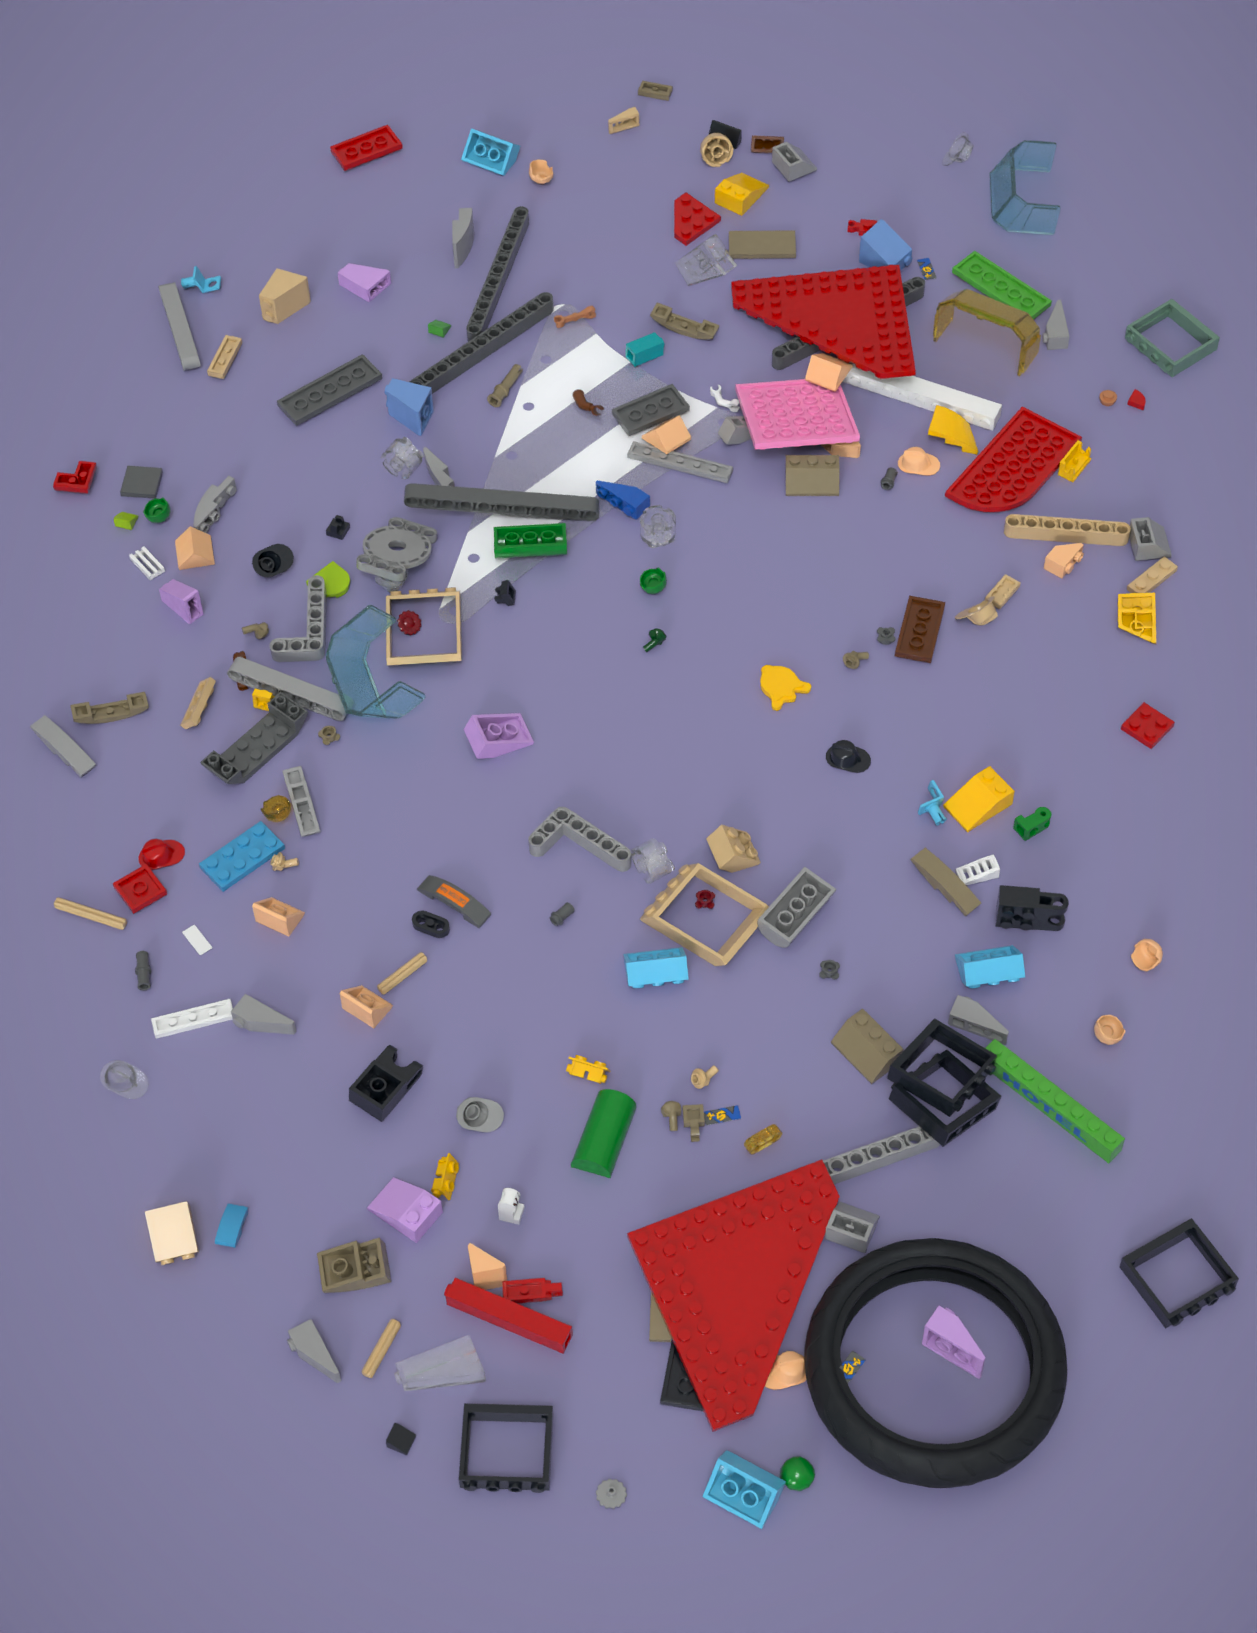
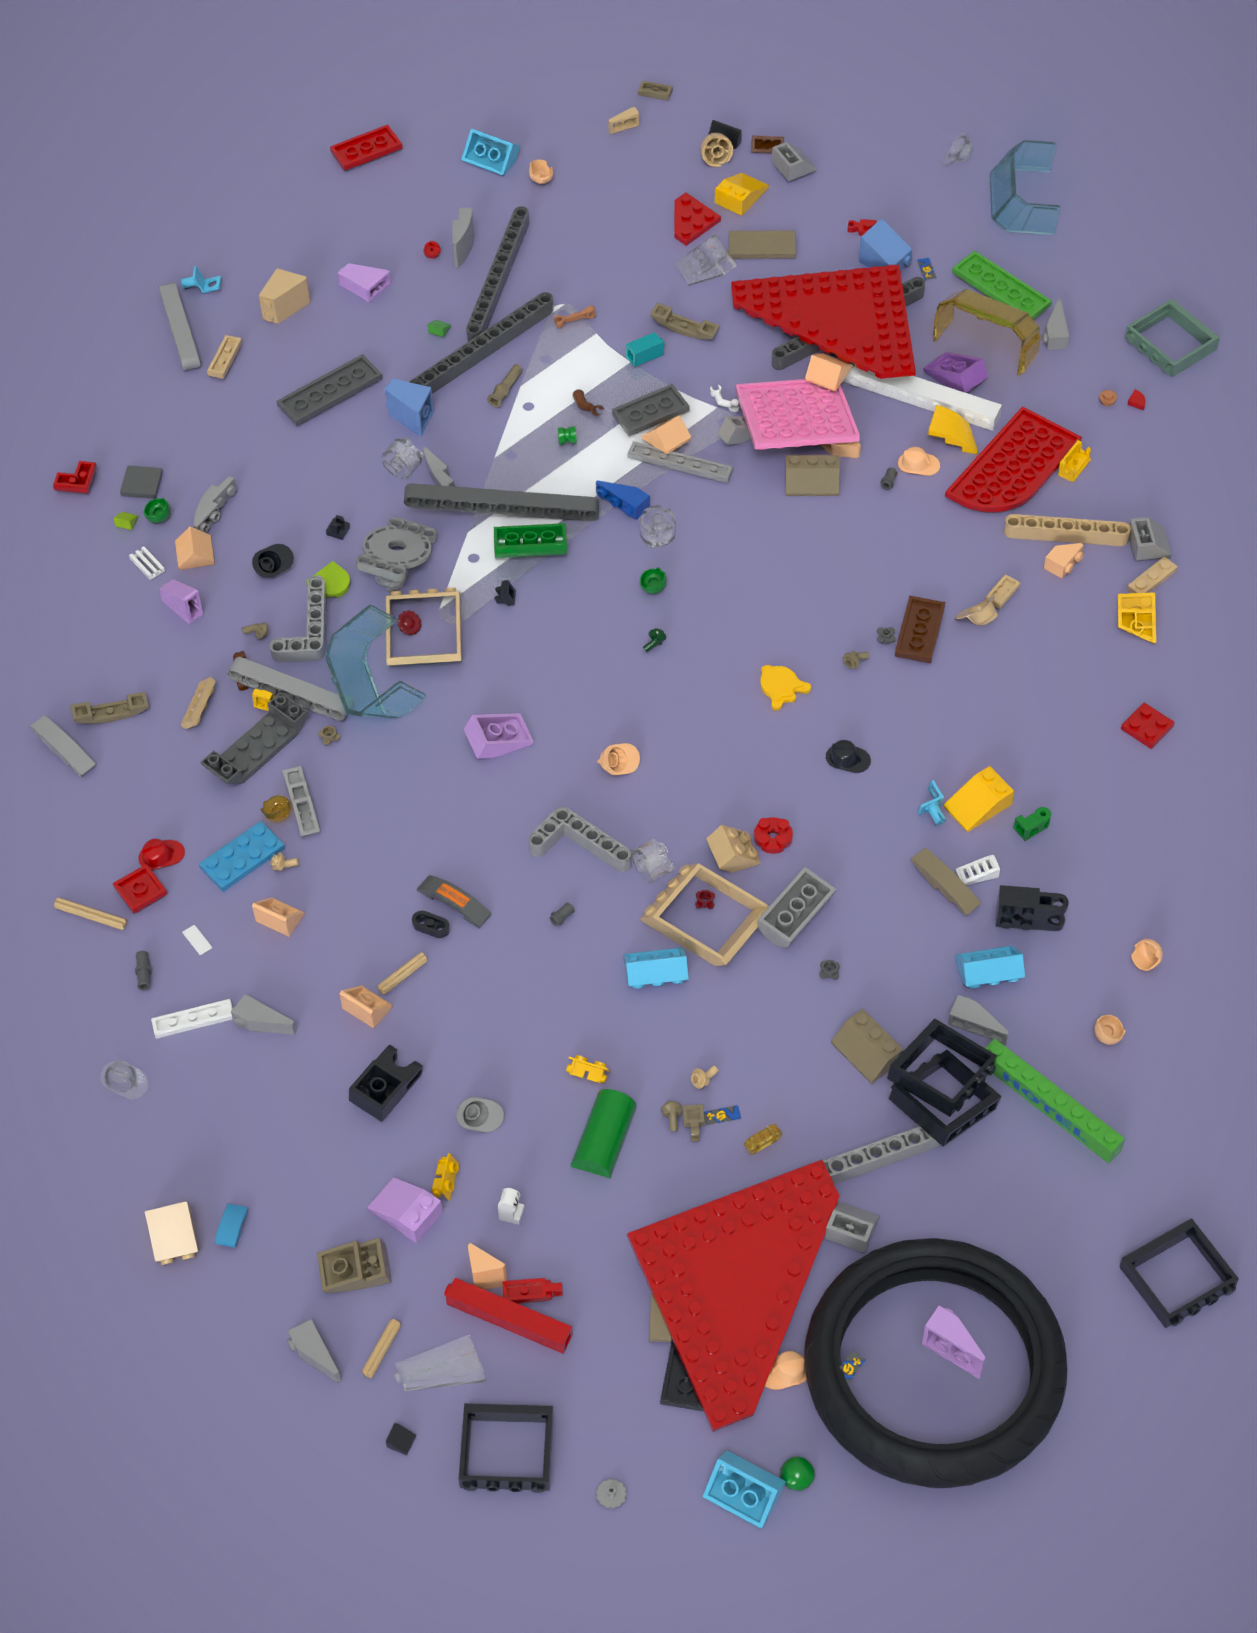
(432, 249): none -> red tile
(567, 435): none -> green wheel
(619, 759): none -> light nougat piece
(773, 825): none -> red plate
(958, 371): none -> medium lavender slope

